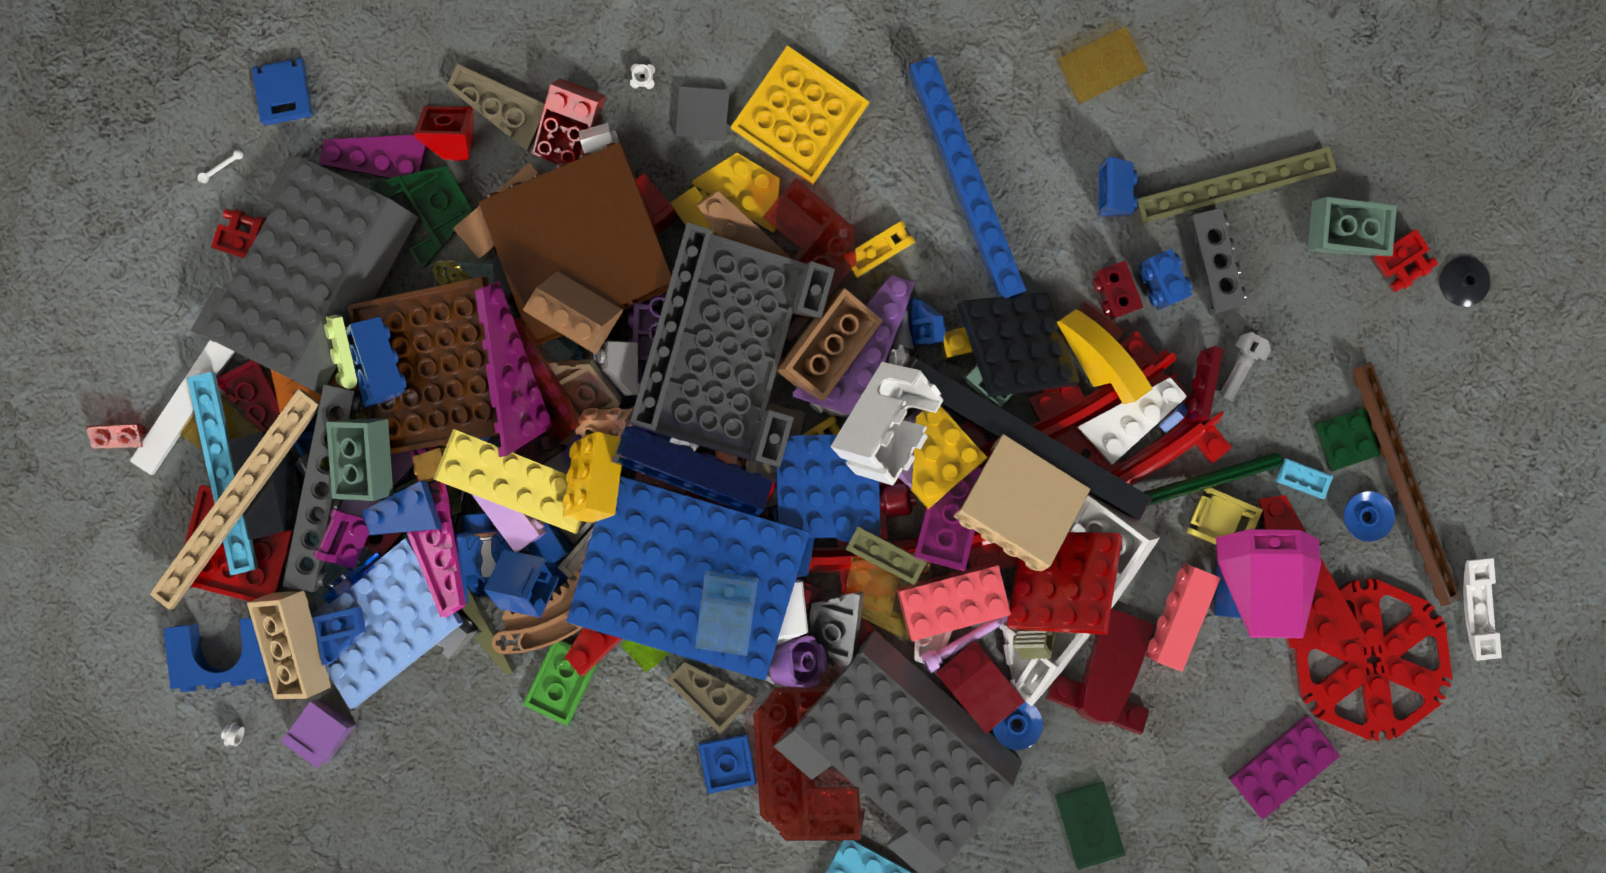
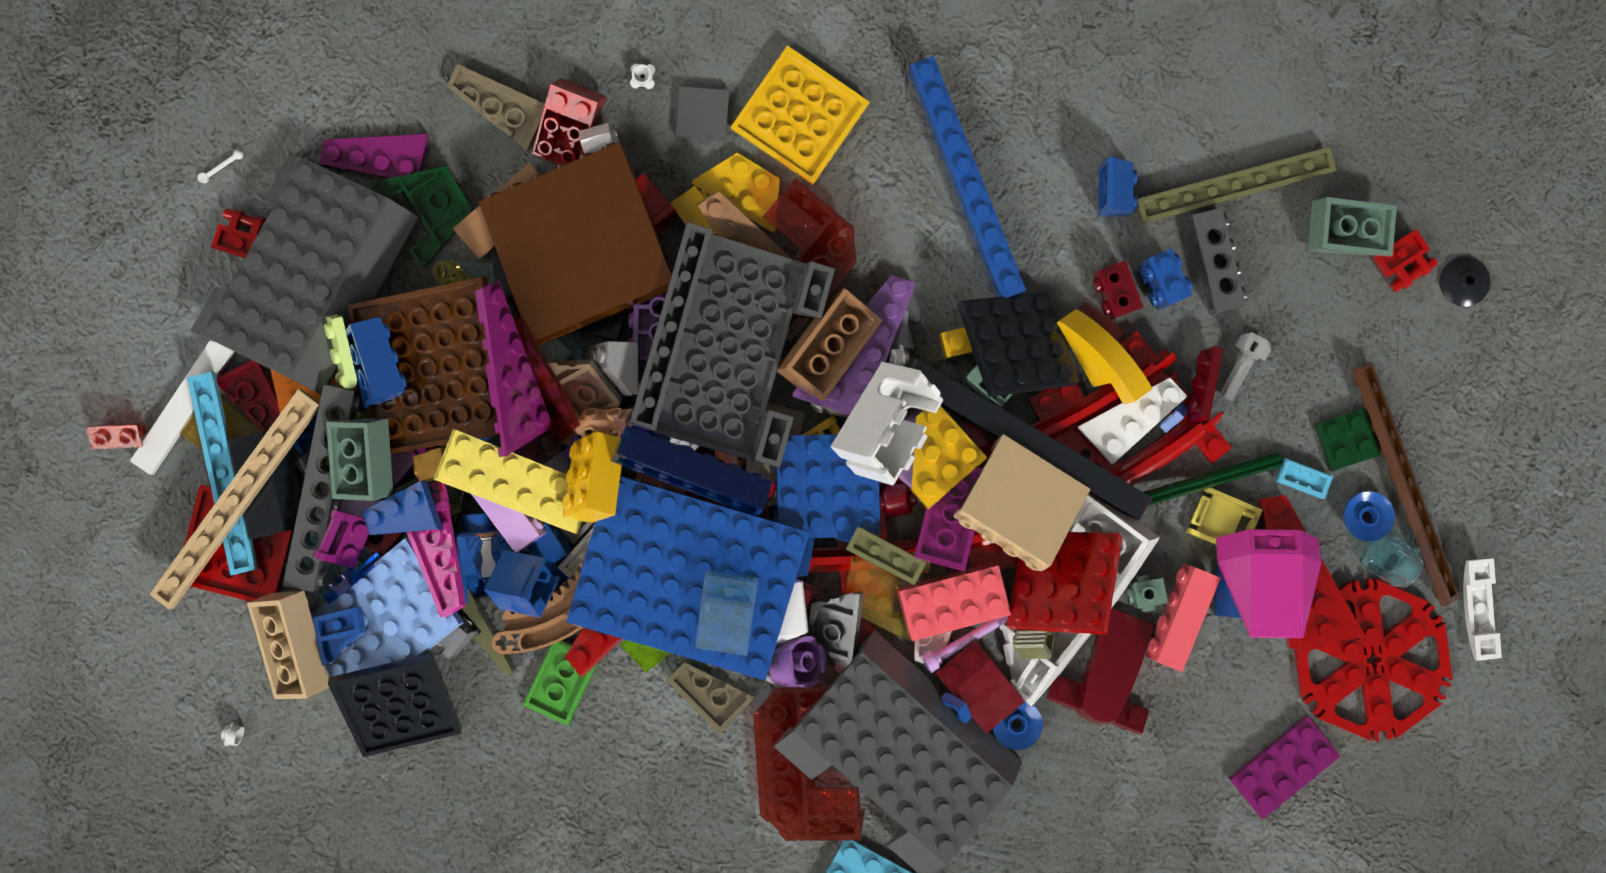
(190, 669): blue arch -> none
(281, 85): blue container -> none
(318, 732): medium lavender piece -> none
(395, 705): none -> black plate
(447, 131): red slope -> none
(573, 311): medium nougat slope -> none
(727, 763): blue tile -> none
(881, 248): yellow plate -> none
(926, 323): blue wing -> none
(958, 705): none -> blue tile
(1090, 825): clear green tile -> none
(1102, 65): clear yellow tile -> none
(1155, 592): none -> sand green brick
(1393, 561): none -> clear light blue helmet

